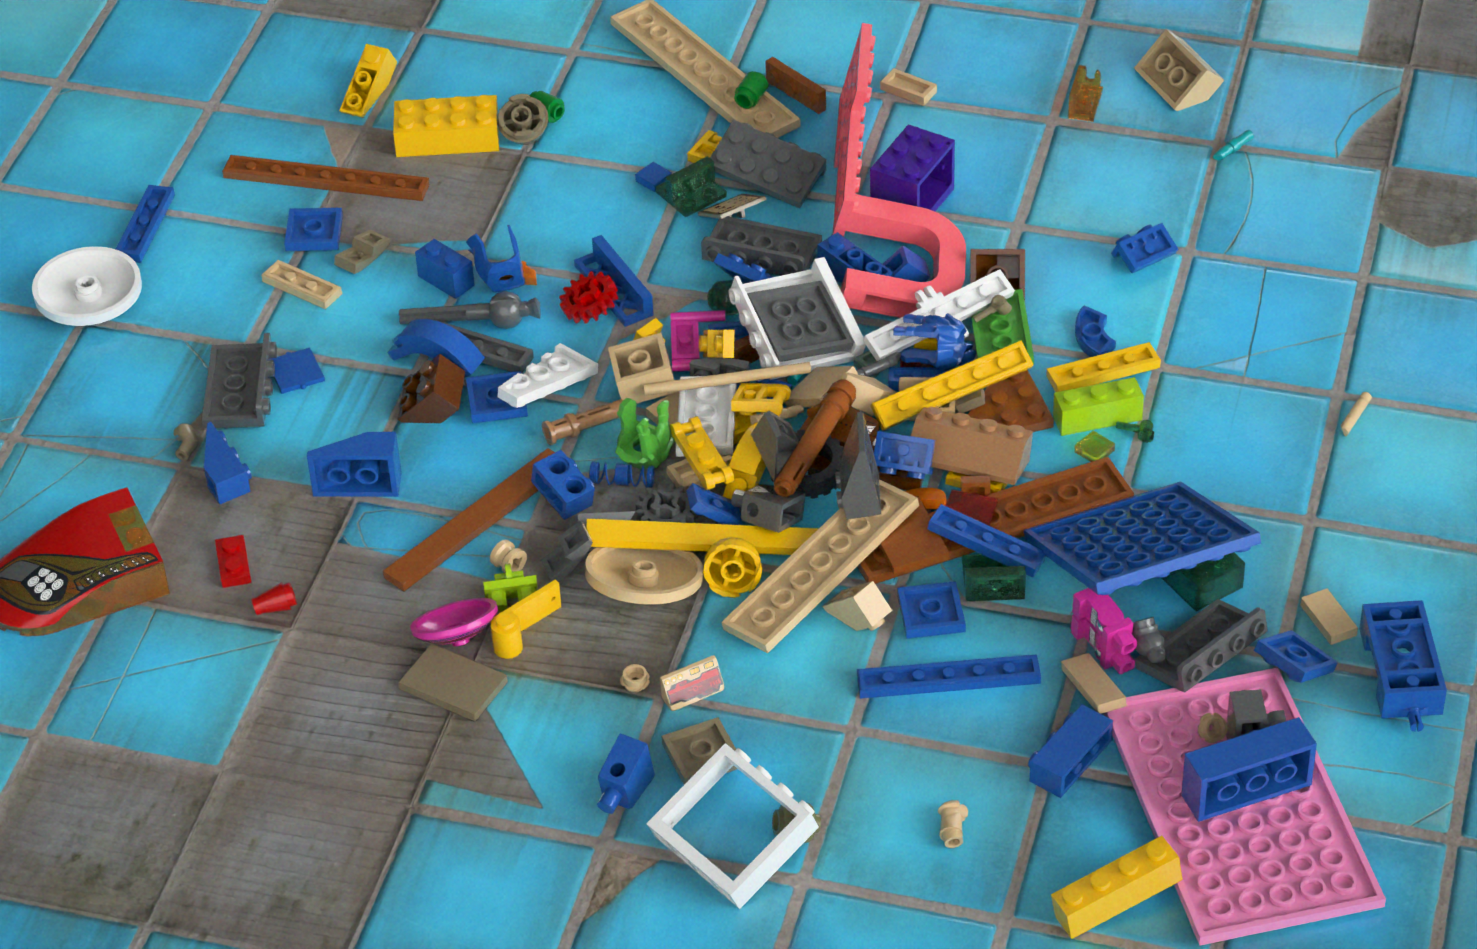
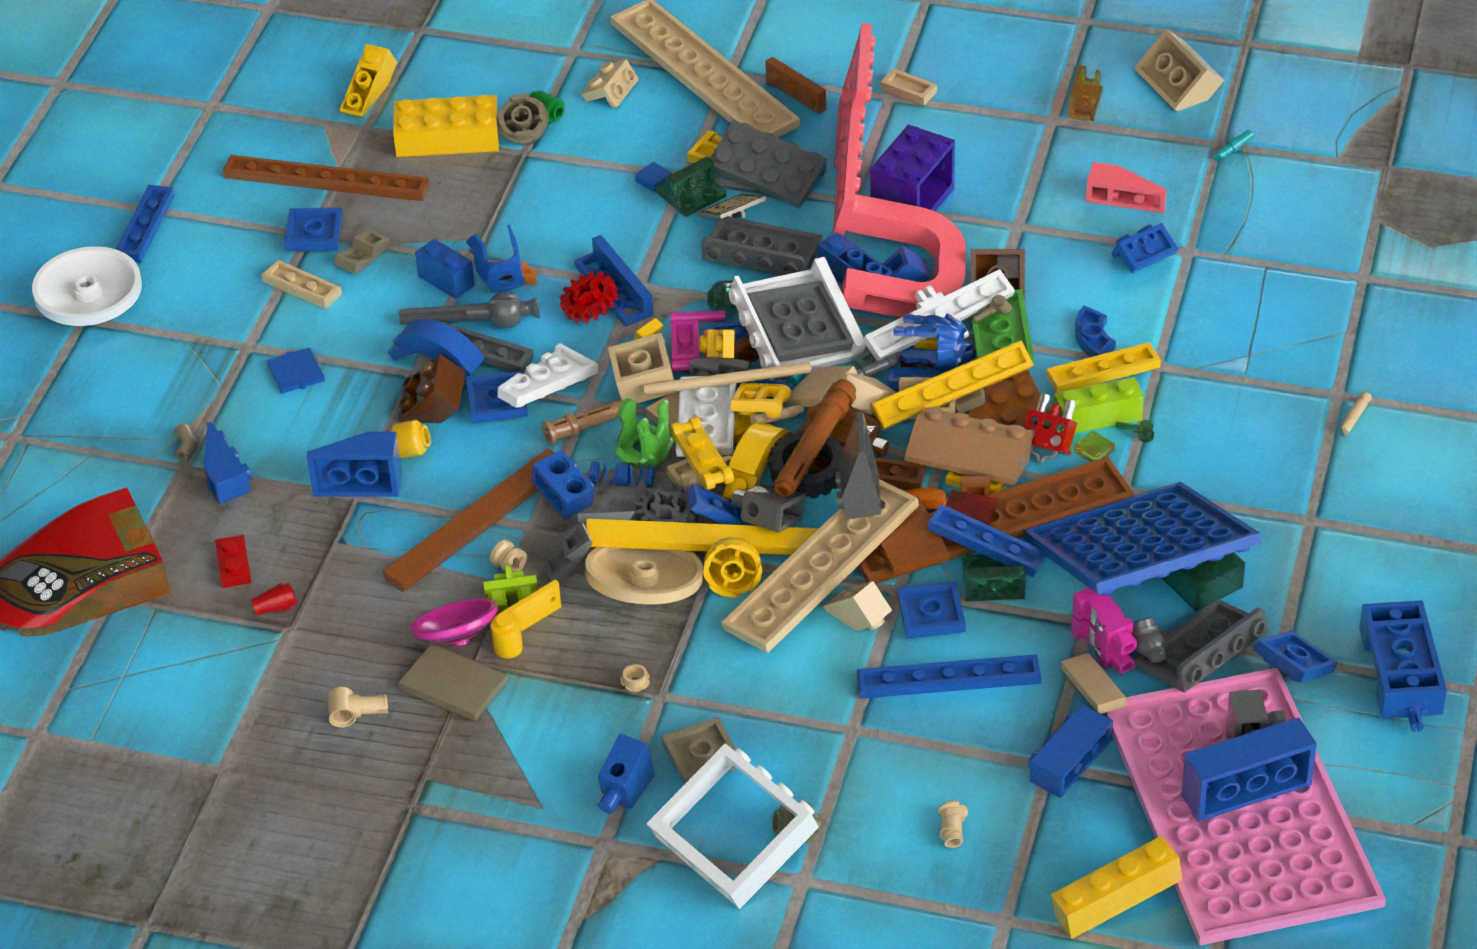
(239, 384): dark grey bracket -> none
(346, 706): none -> tan pin
(412, 438): none -> yellow head
(611, 82): none -> tan bracket
(691, 683): slope -> none
(735, 267): blue plate -> none
(751, 89): green brick -> none
(774, 441): dark grey slope -> none
(904, 453): blue bracket -> none
(1051, 438): none -> red piece
(1122, 188): none -> coral slope
(1219, 727): tan plate -> none
(1329, 616): tan tile -> none

